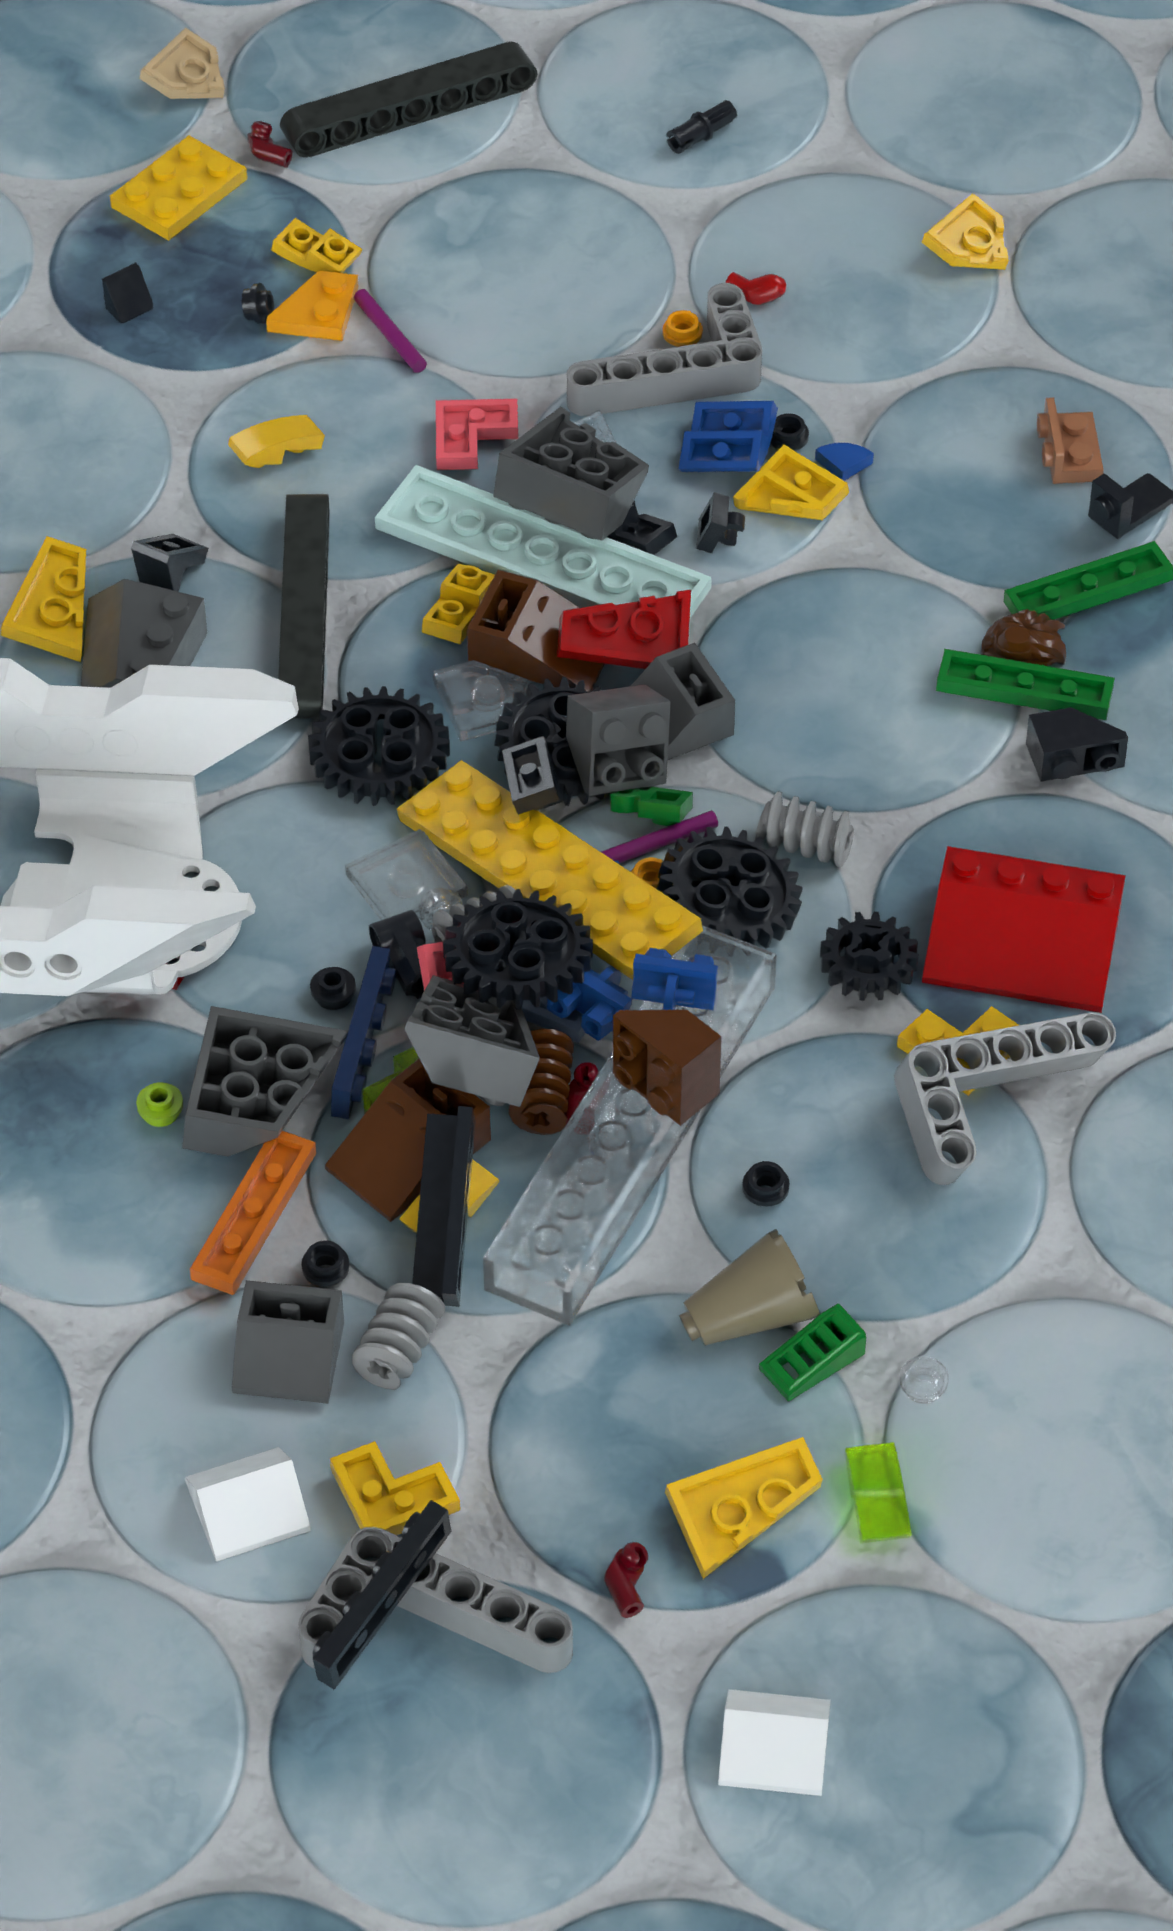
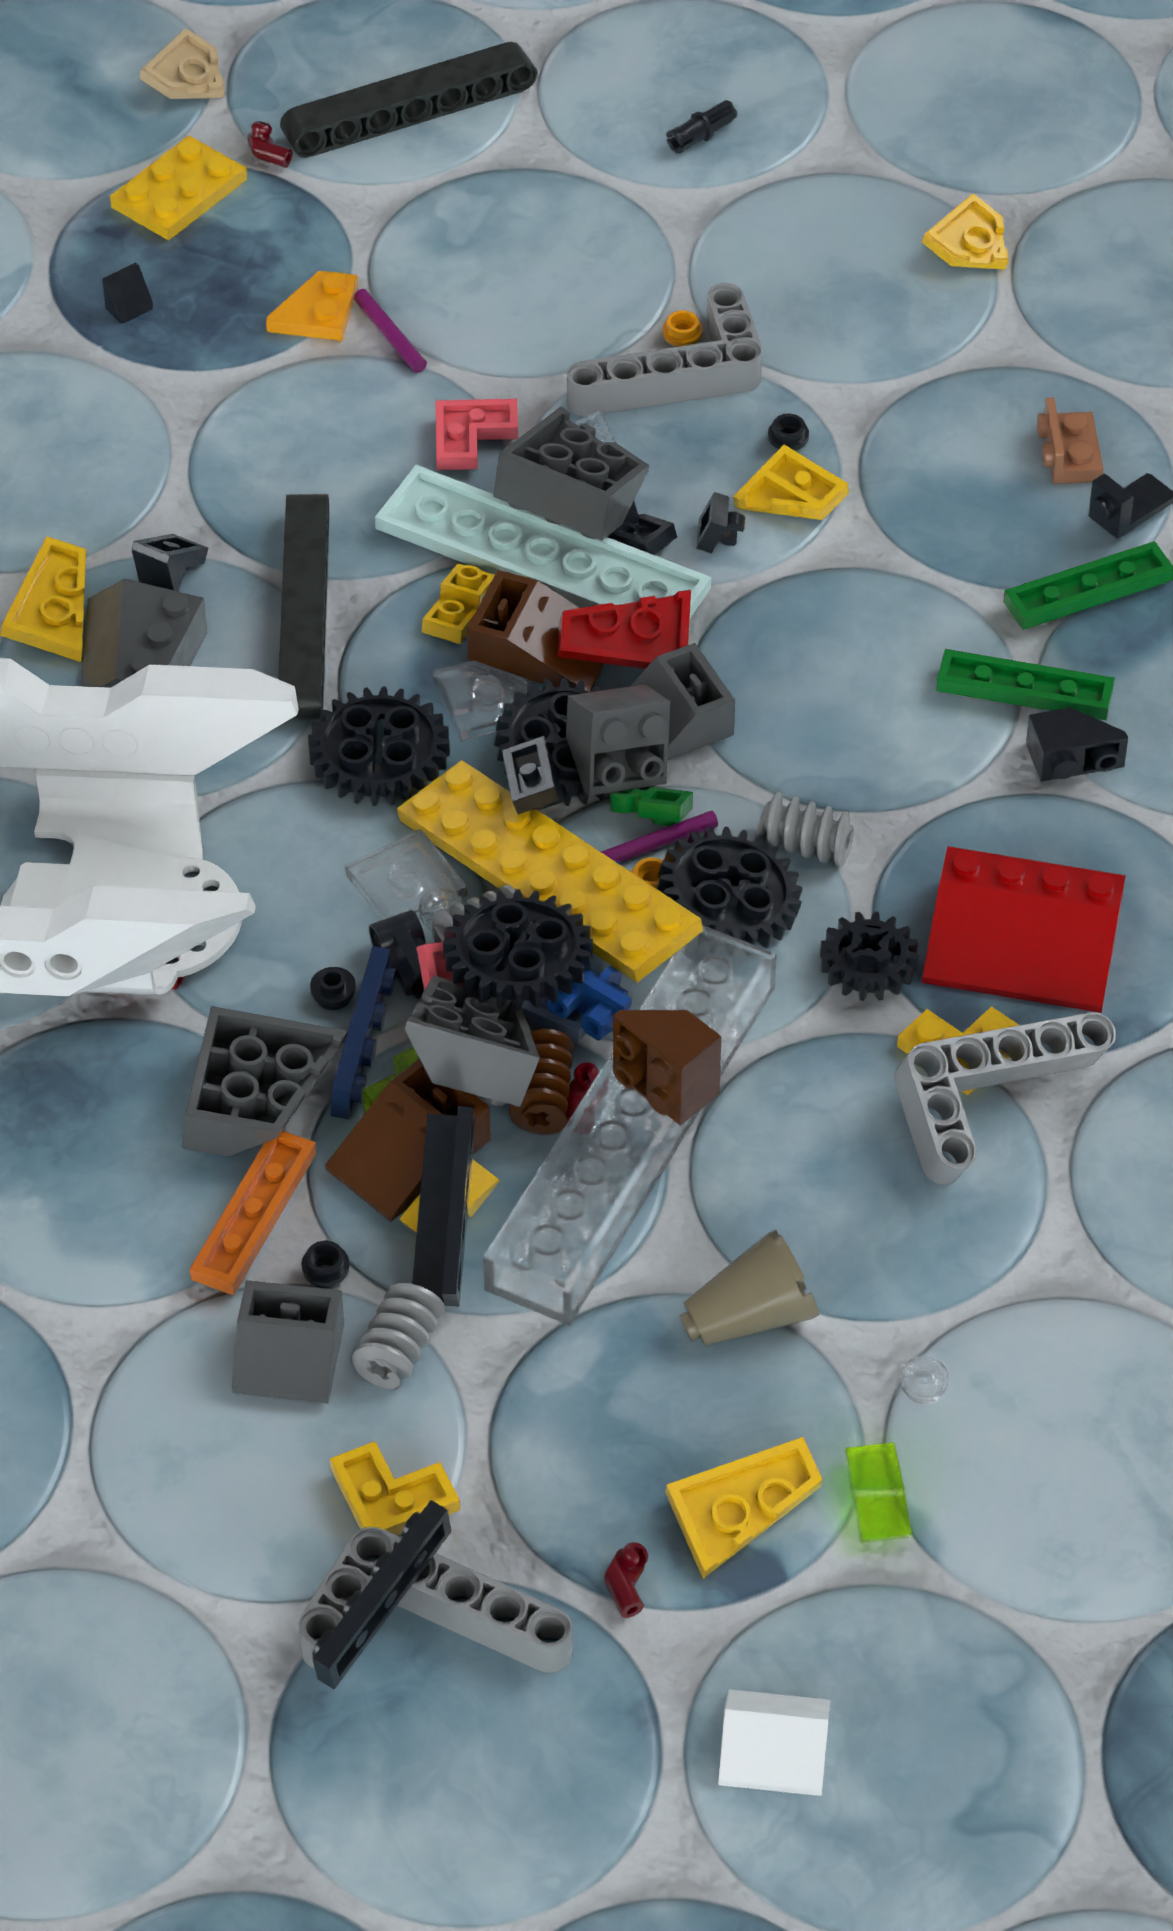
(160, 1113): lime plate -> none
(249, 1503): white slope -> none
(257, 303): black plate -> none
(268, 440): yellow slope -> none
(313, 250): yellow slope -> none
(675, 981): blue hips -> none
(728, 436): blue slope -> none
(761, 289): red arm -> none
(767, 1174): black plate -> none
(839, 1335): green slope -> none
(844, 459): blue tile -> none
(1026, 639): reddish brown hat -> none

